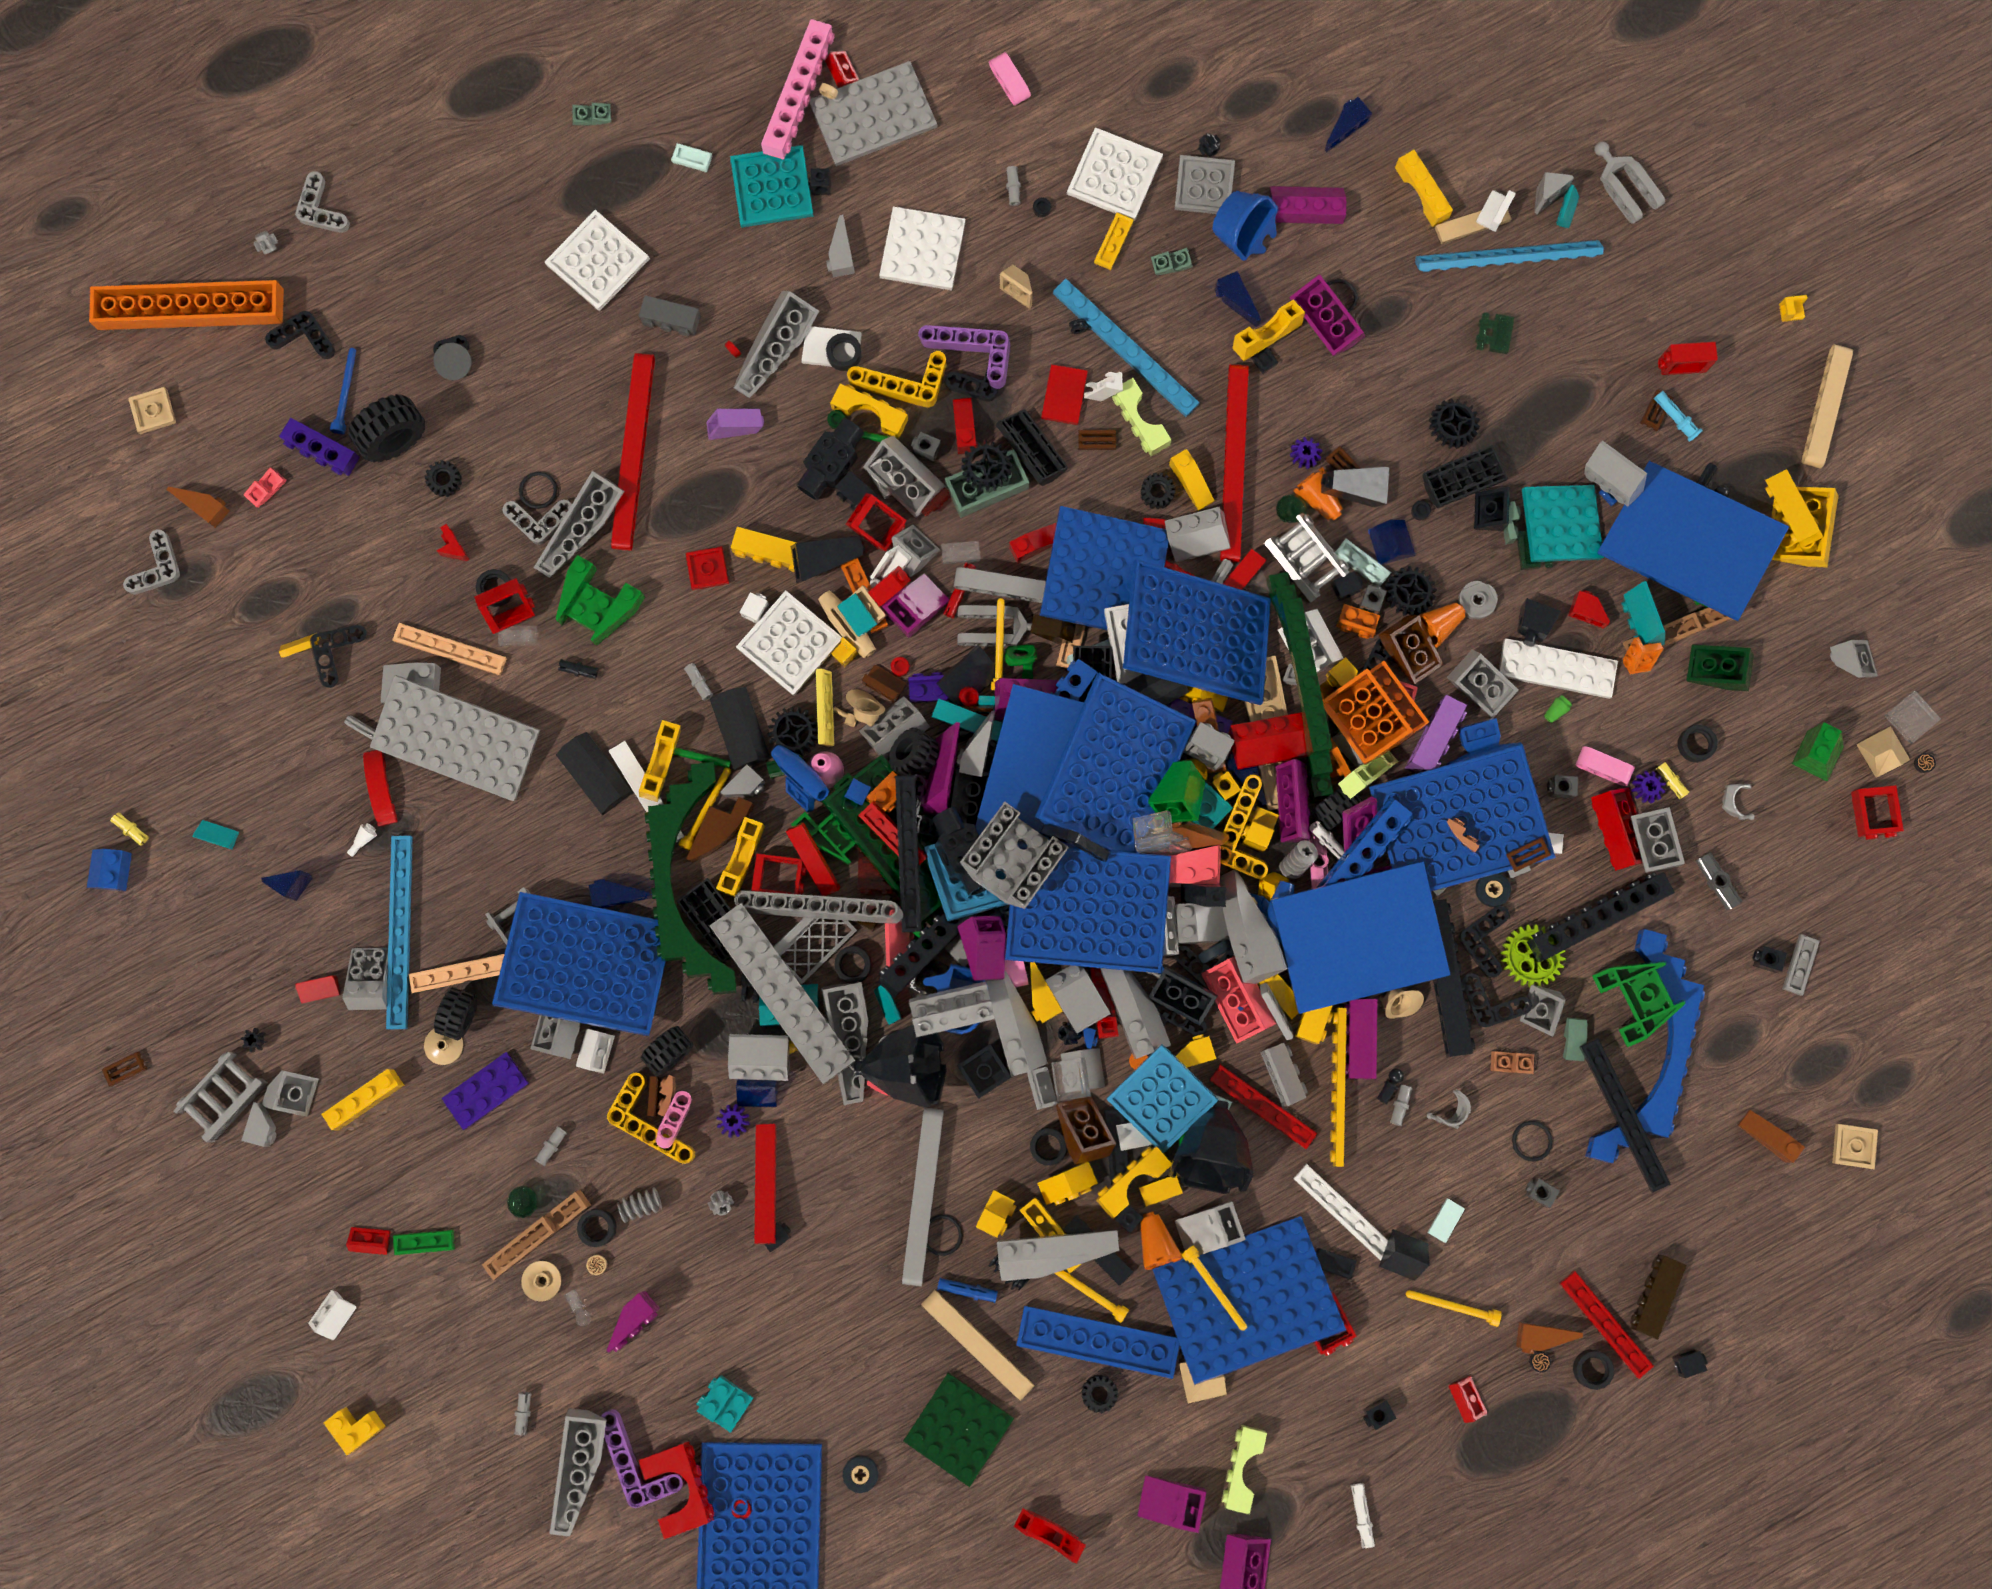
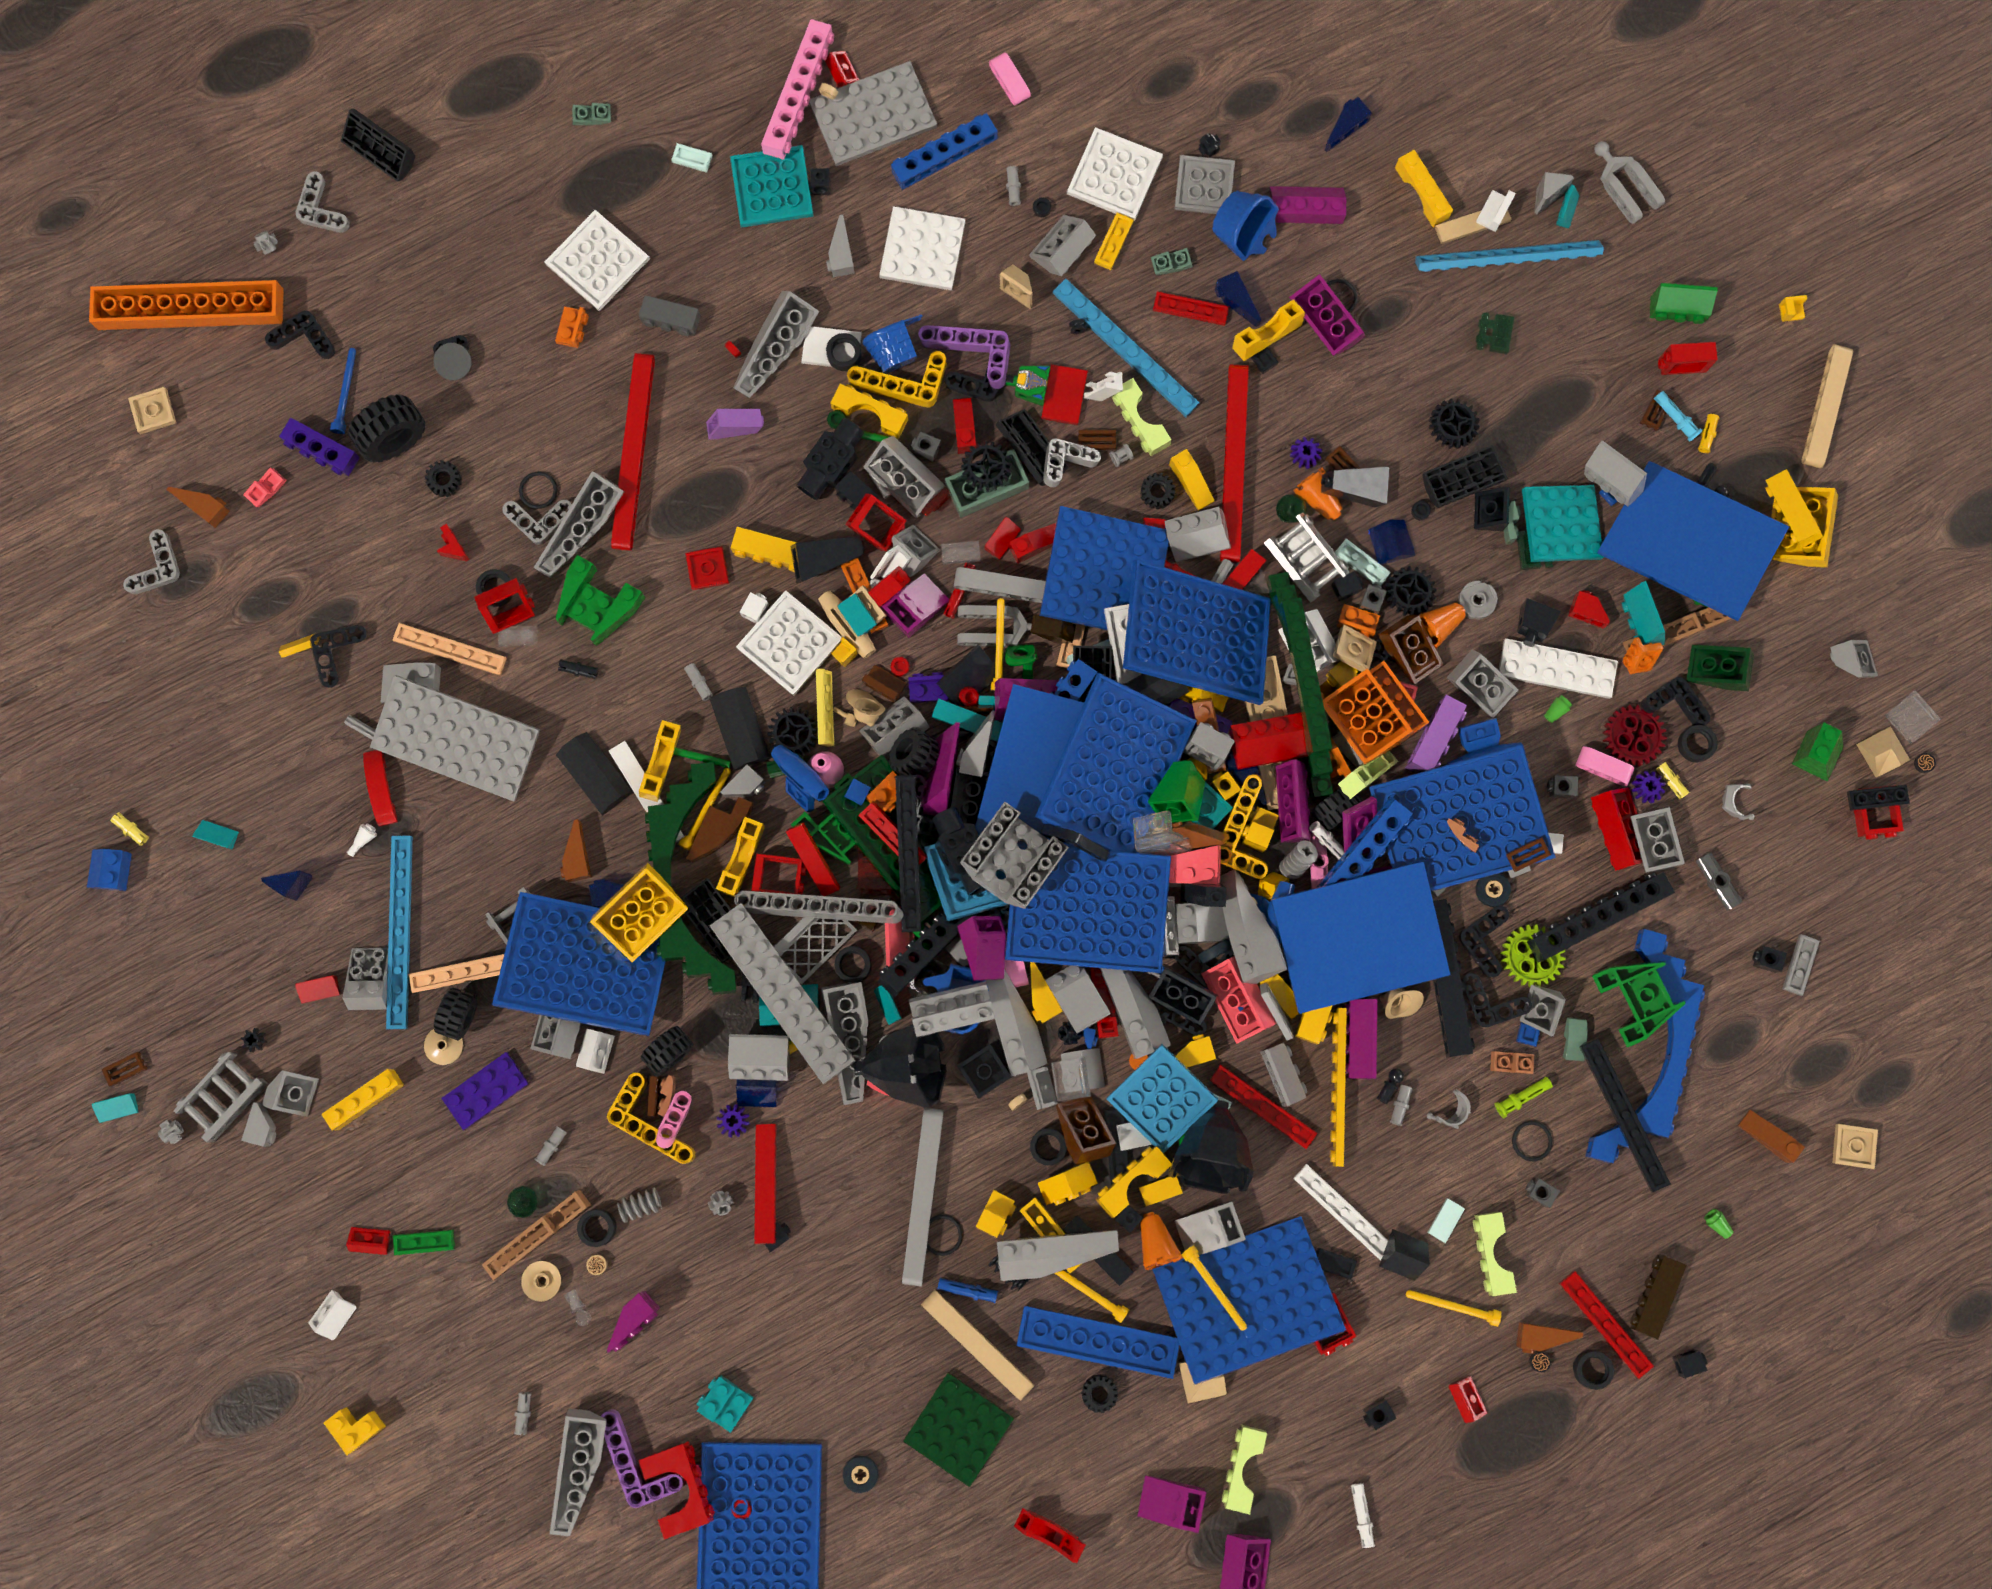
(115, 1107): none -> teal slope
(170, 1131): none -> light grey gear
(377, 145): none -> black piece
(571, 327): none -> orange bracket
(575, 857): none -> dark orange slope
(639, 912): none -> yellow slope
(892, 345): none -> blue piece
(940, 160): none -> blue brick
(999, 541): none -> red slope
(1018, 1102): none -> tan tile
(1030, 383): none -> torso
(1063, 244): none -> light grey slope
(1064, 454): none -> light grey beam
(1121, 455): none -> light grey bush
(1190, 308): none -> red tile
(1354, 648): none -> tan plate
(1489, 1229): none -> yellowish green arch
(1515, 1101): none -> lime pin
(1527, 1035): none -> blue tile
(1618, 728): none -> dark red gear
(1674, 693): none -> black beam
(1682, 303): none -> green slope
(1708, 433): none -> yellow pin
(1718, 1222): none -> bright green cone
(1869, 799): none -> black tile

